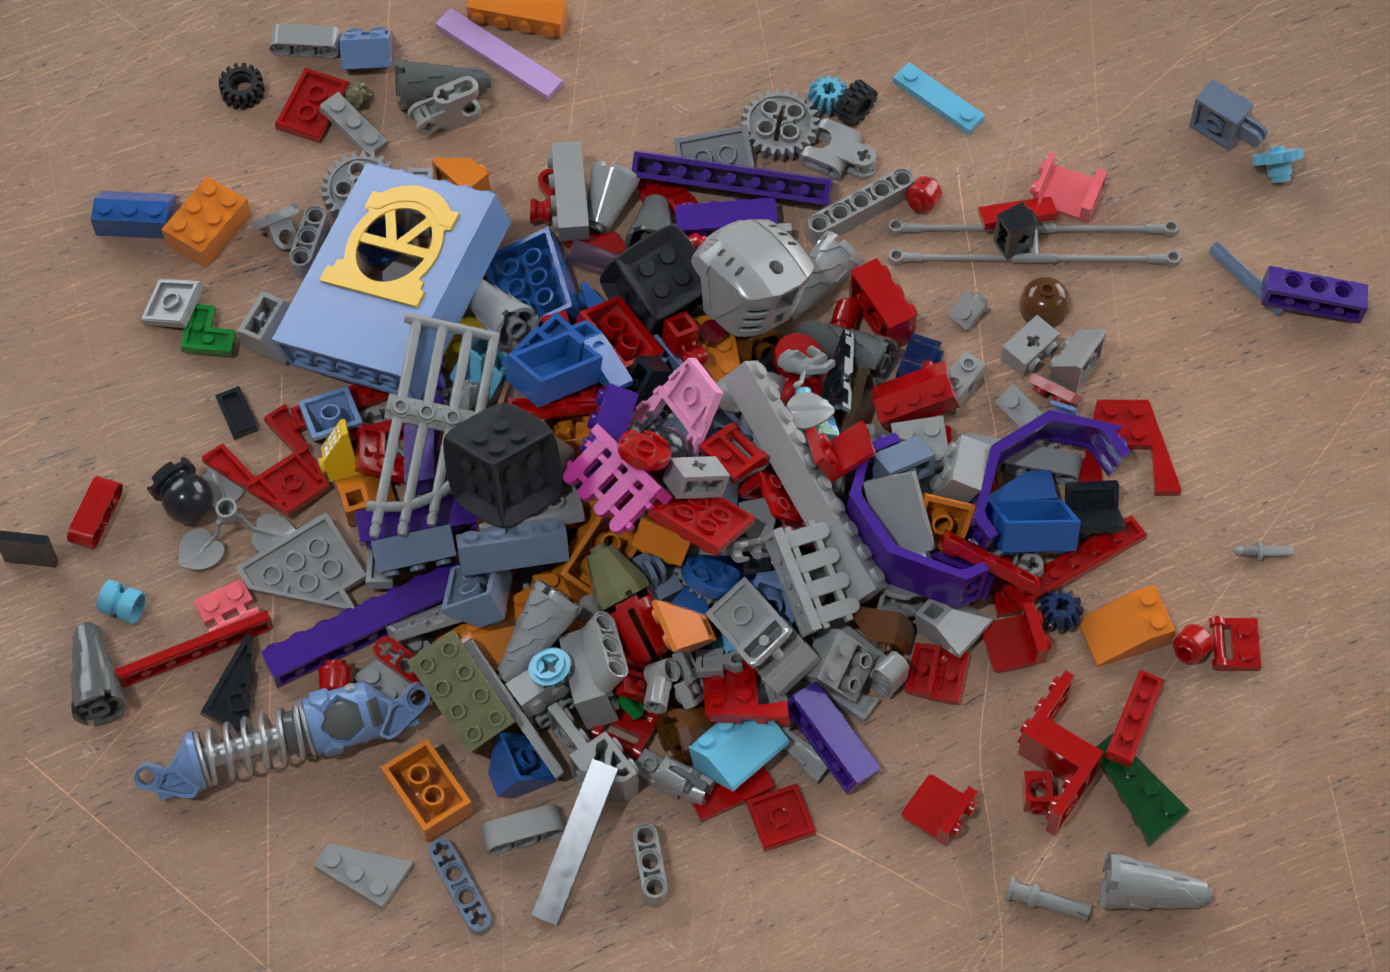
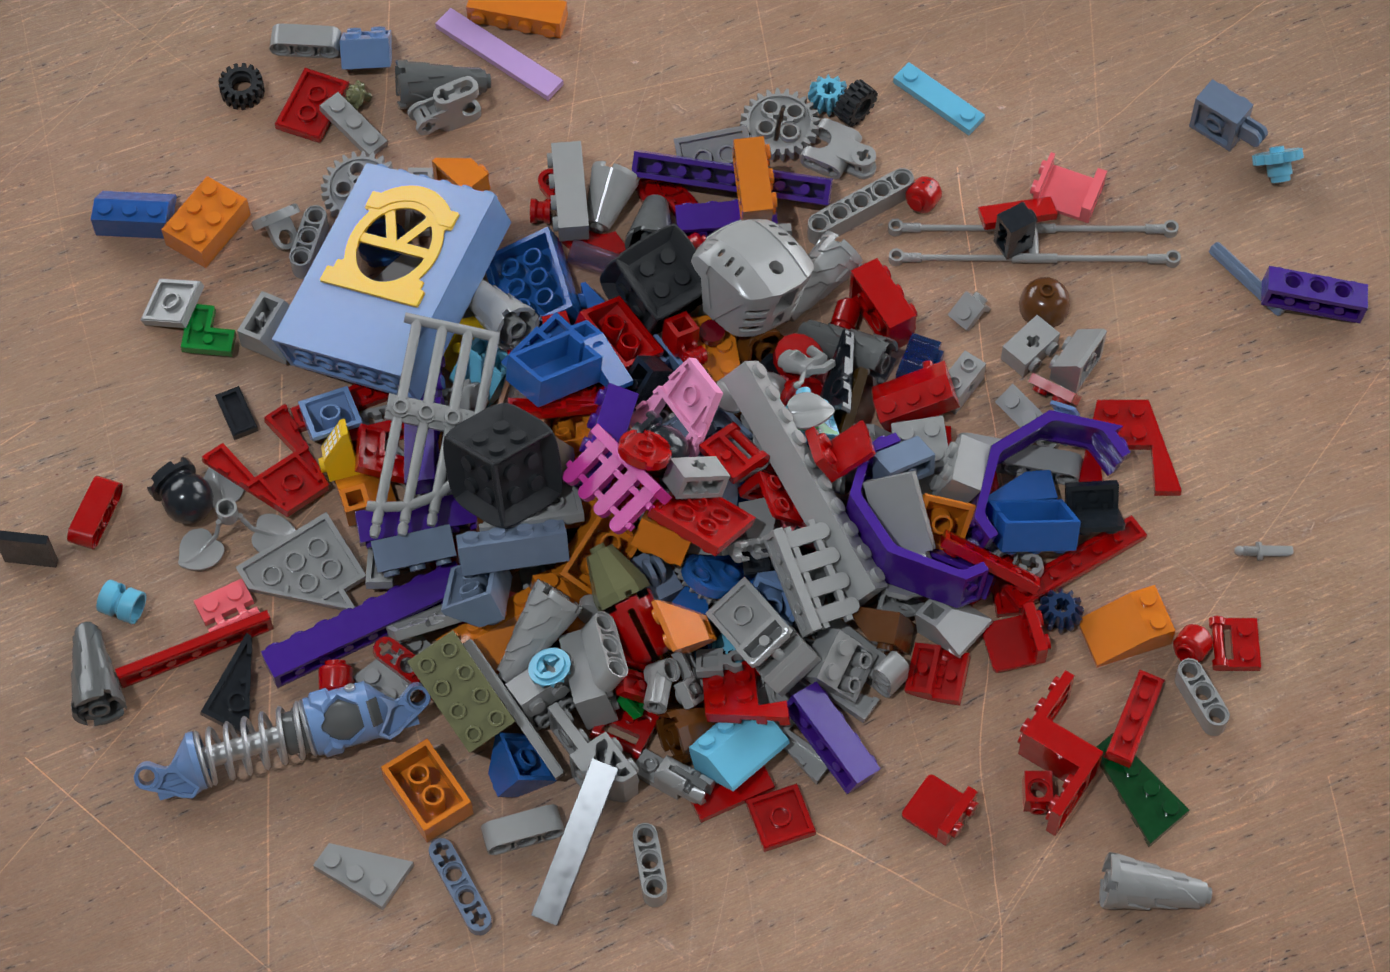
(754, 178): none -> orange brick
(1034, 896): light grey pin -> none
(1201, 708): none -> light grey beam

